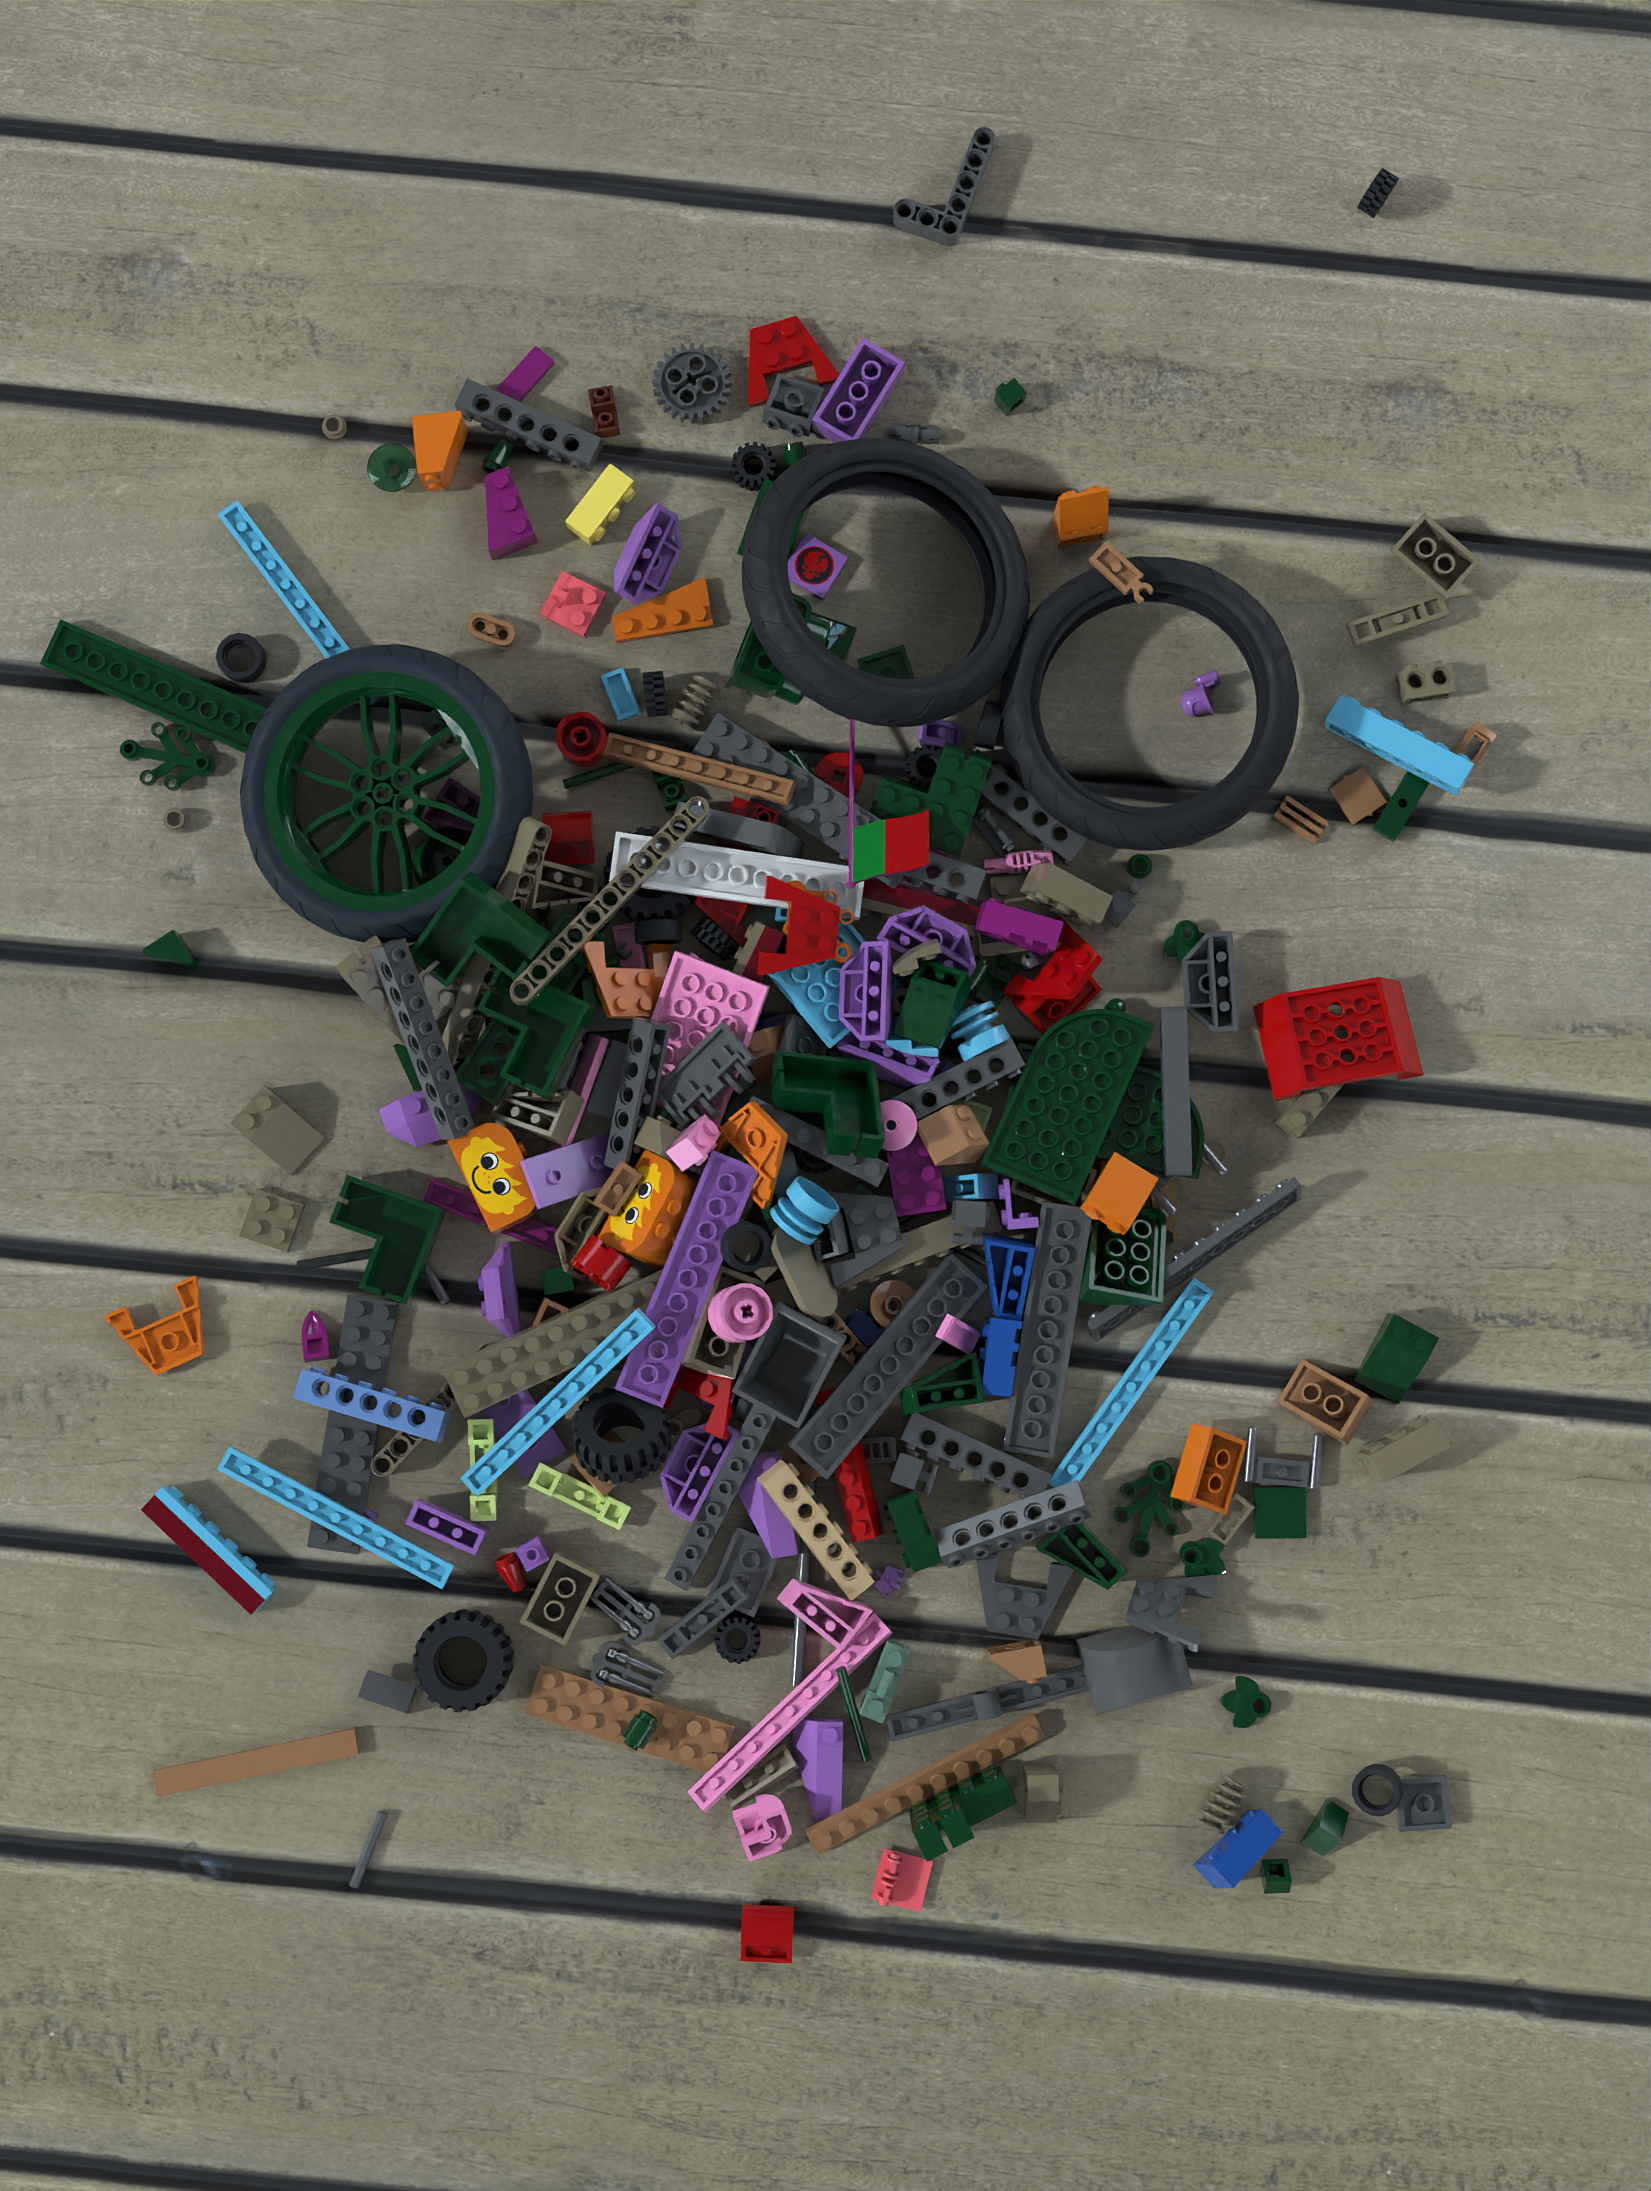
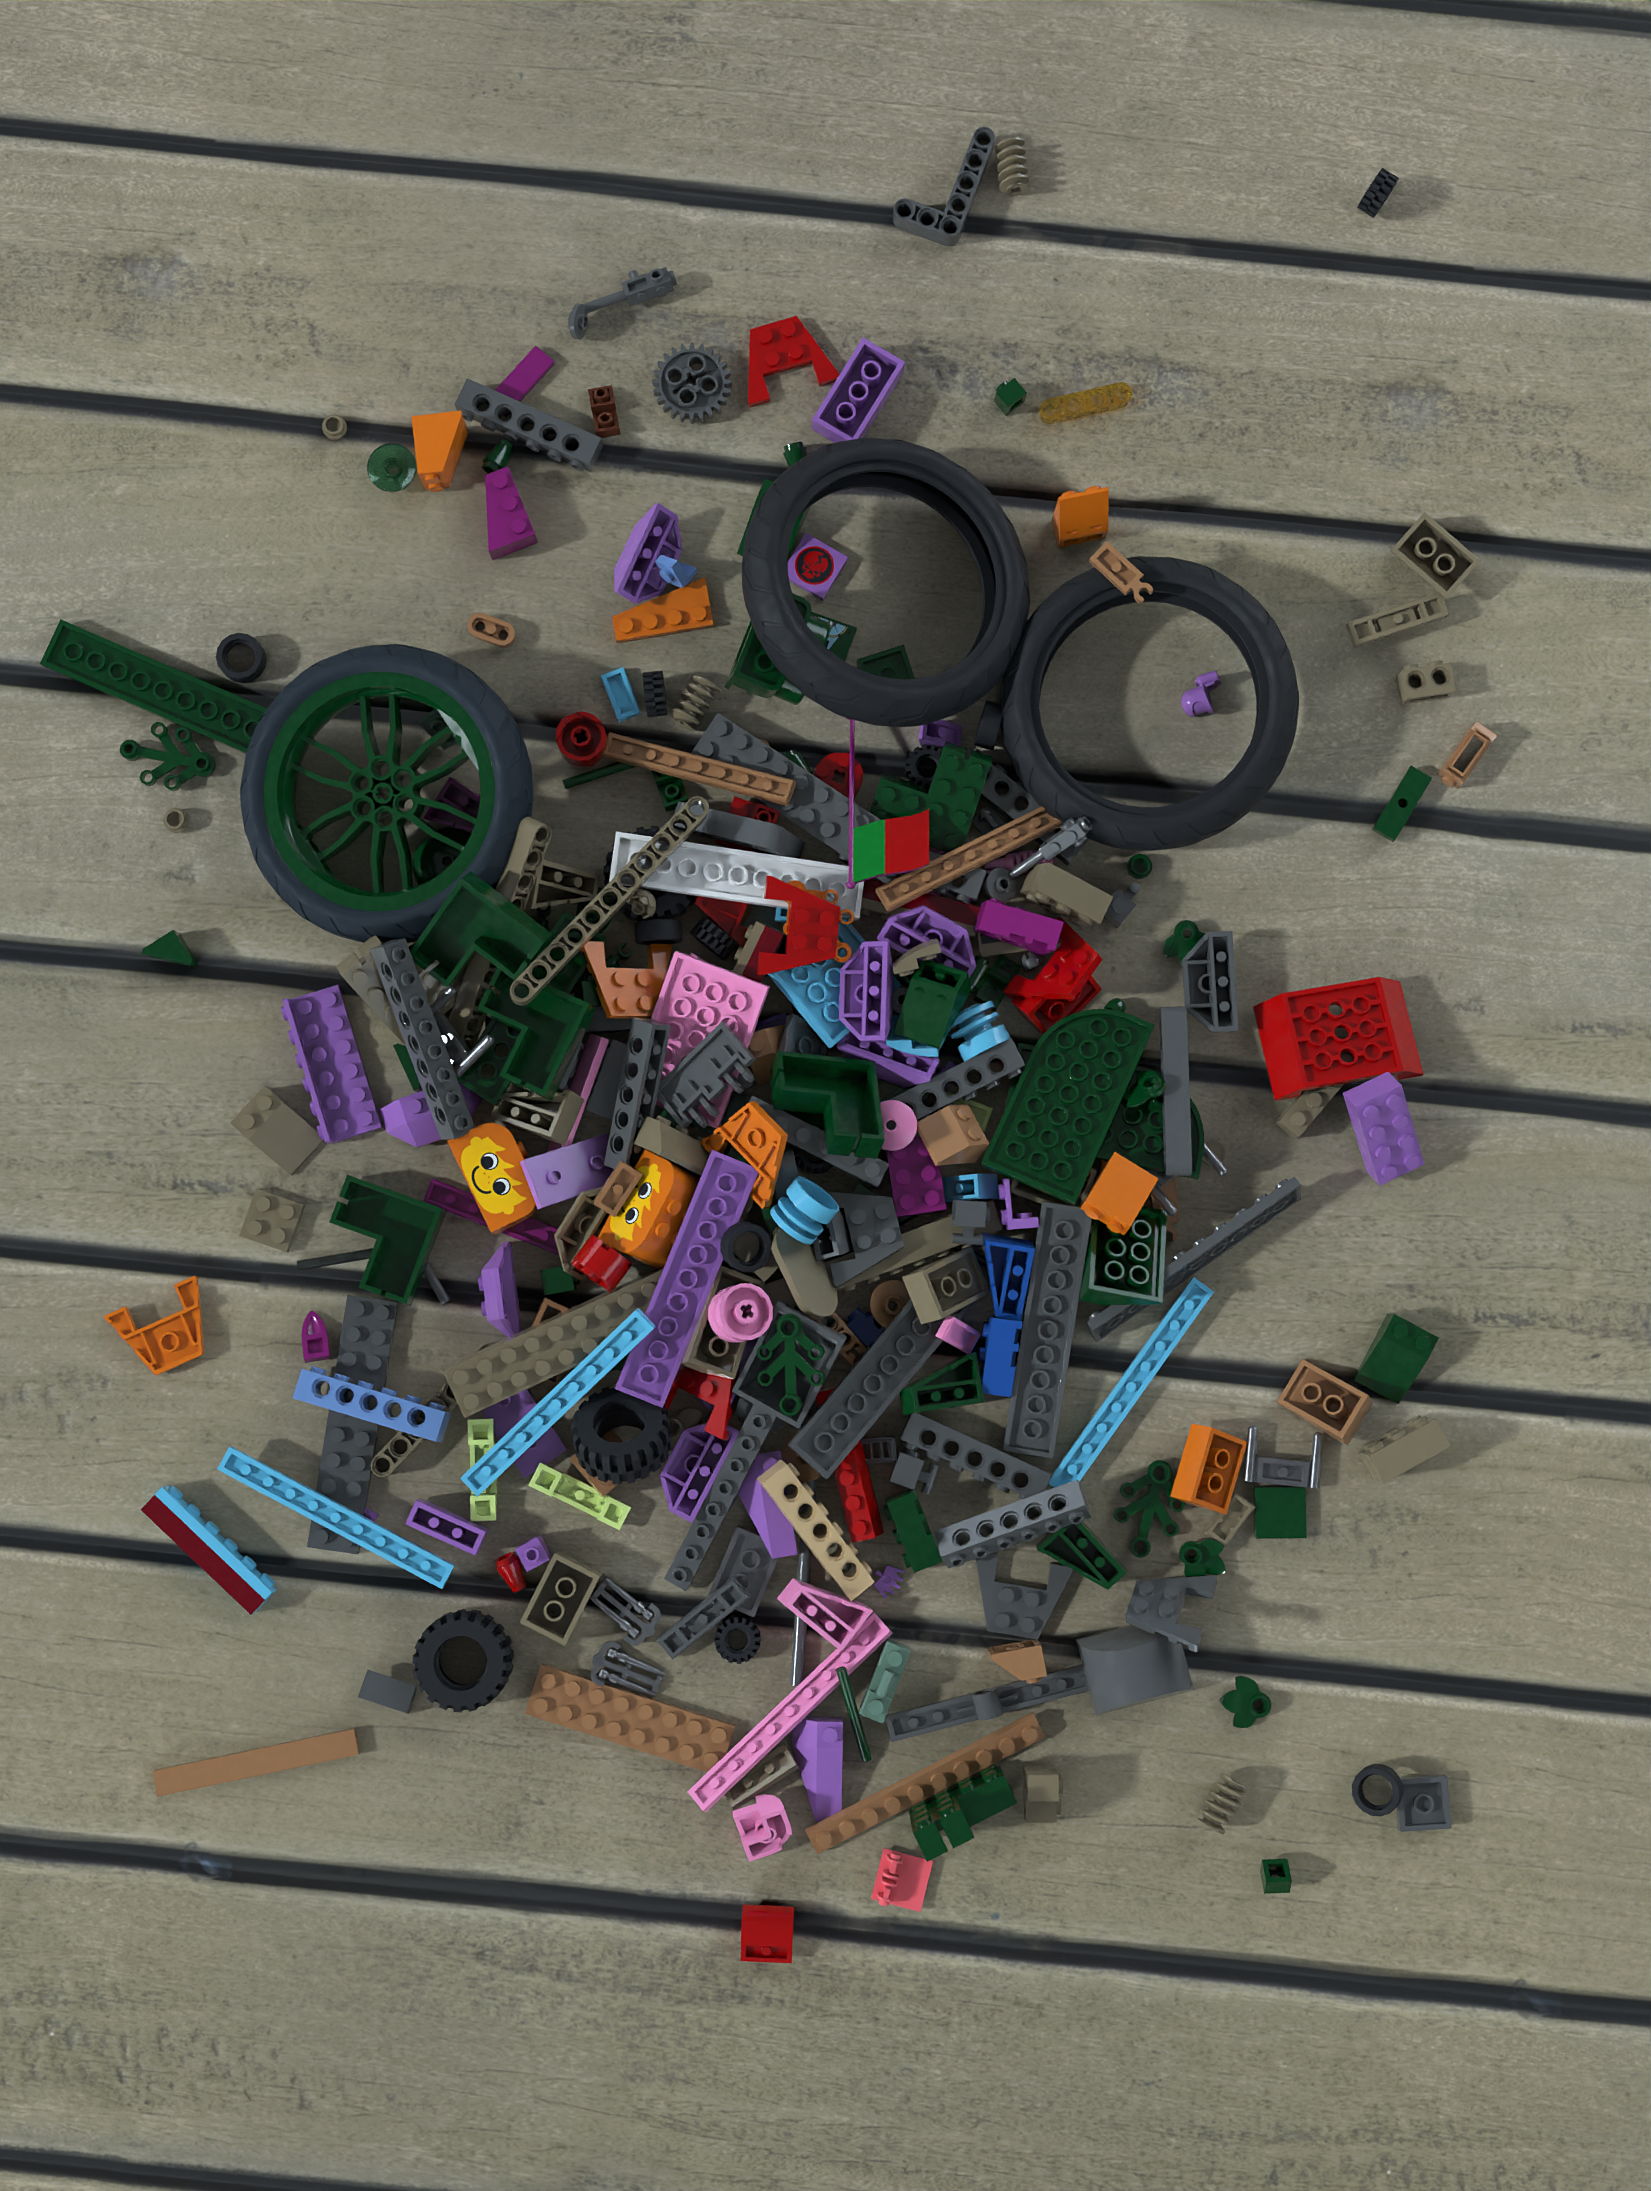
(283, 581): medium azure plate -> none
(331, 1065): none -> medium lavender bracket
(368, 1849): dark grey bar -> none
(458, 1052): none -> flat silver plate
(571, 837): red brick -> none
(573, 604): coral hinge -> none
(601, 505): light yellow brick -> none
(626, 933): bright pink tile -> none
(635, 291): none -> dark grey piece
(640, 1730): dark green brick -> none
(642, 903): none -> dark tan plate
(675, 572): none -> medium blue bracket
(694, 1143): bright pink brick -> none
(749, 452): black tyre -> none
(790, 1359): none -> dark green plant
(792, 405): dark grey plate -> none
(915, 433): dark grey pin -> none
(946, 1285): none -> dark tan slope
(966, 858): none -> medium nougat tile
(1011, 166): none -> dark tan piece
(1072, 833): none -> dark grey piece
(1086, 406): none -> clear yellow beam
(1148, 1087): none -> dark green plate
(1238, 1849): blue wedge -> none
(1305, 811): medium nougat tile -> none
(1326, 1828): dark green slope -> none
(1357, 795): medium nougat piece -> none
(1383, 1128): none -> medium lavender brick
(1399, 745): medium azure brick -> none

